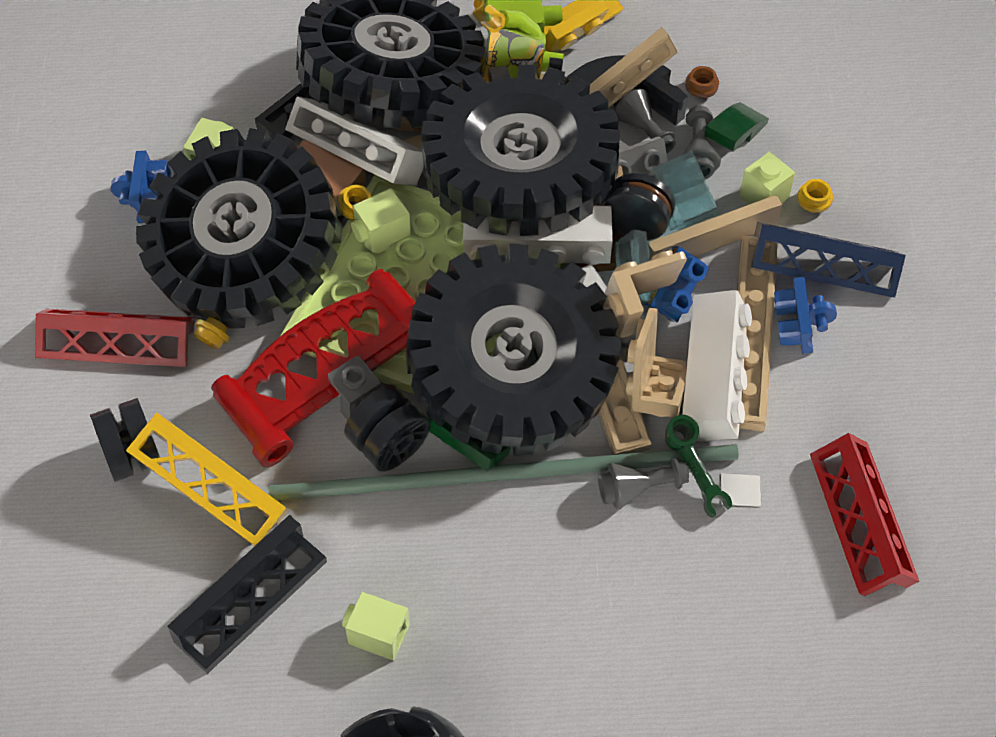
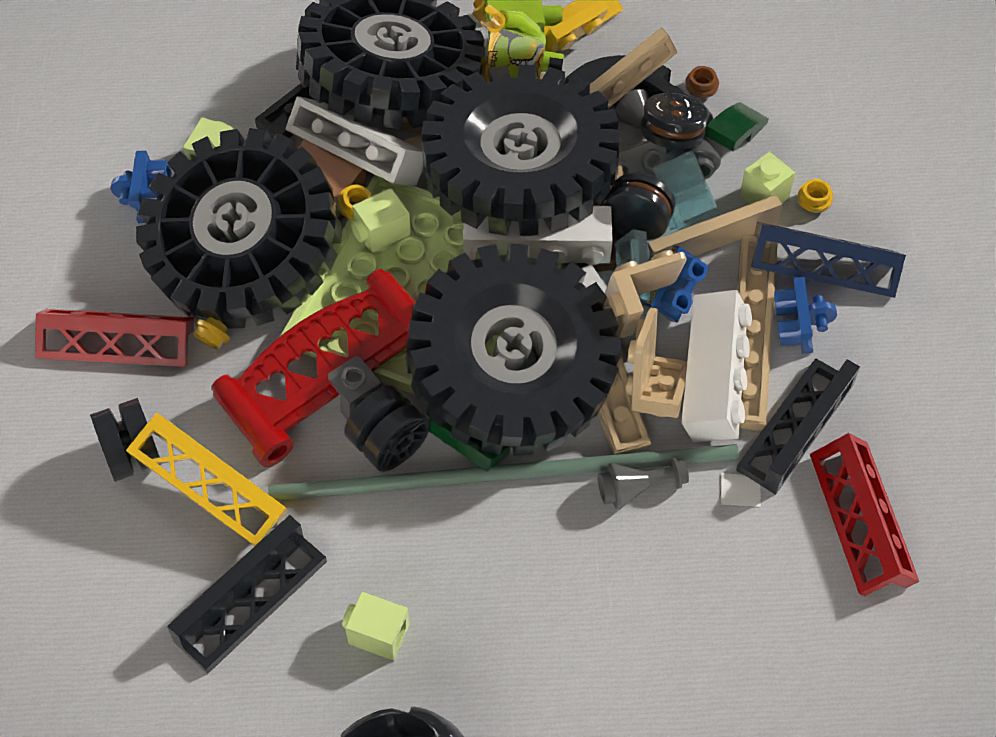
(674, 121): none -> black head
(690, 431): dark green brick -> none
(804, 429): none -> black fence

